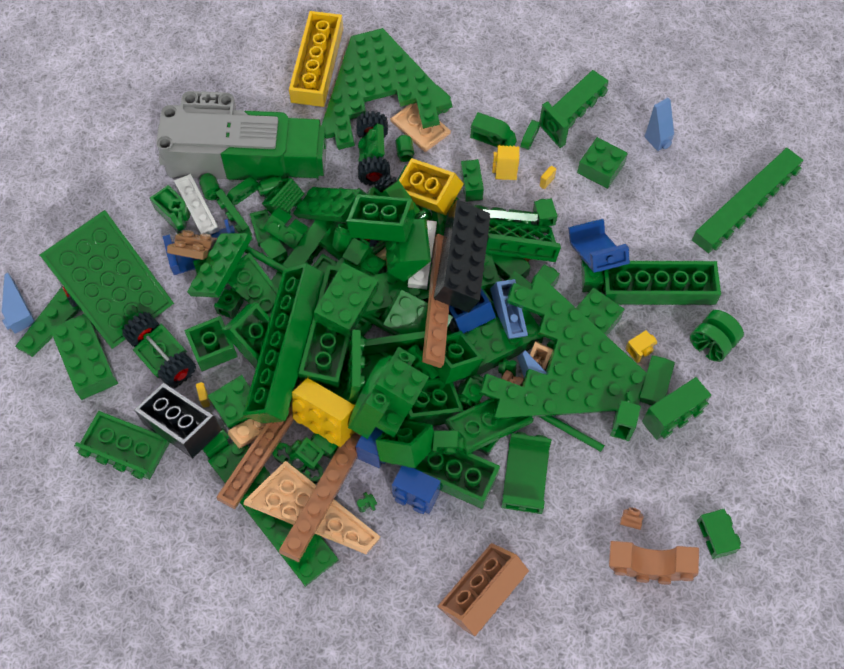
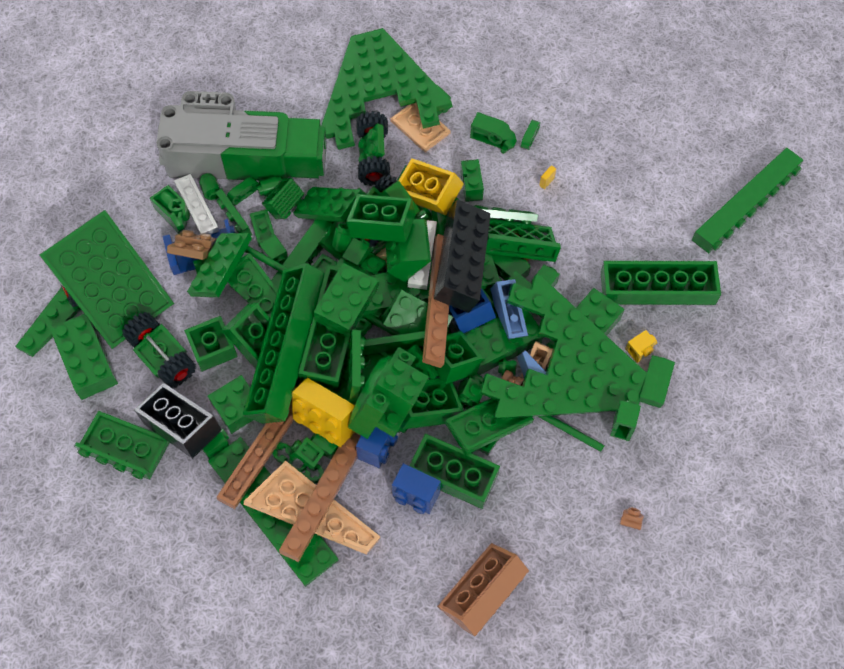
(14, 308): medium blue slope -> none
(203, 395): yellow tile -> none
(229, 308): green brick -> none
(245, 432): light nougat plate -> none
(289, 235): green piece -> none
(316, 59): yellow brick -> none
(368, 501): green plate -> none
(404, 148): green brick -> none
(408, 446): green brick -> none
(448, 442): green brick -> none
(506, 162): yellow brick -> none
(526, 473): green panel -> none
(546, 212): green brick -> none
(554, 124): green plate -> none
(582, 96): green brick -> none
(591, 280): green arch -> none
(596, 247): blue panel -> none
(602, 162): green brick -> none
(659, 565): nougat brick -> none
(660, 126): medium blue slope -> none
(676, 409): green brick -> none
(718, 527): green piece -> none
(719, 333): green wheel -> none

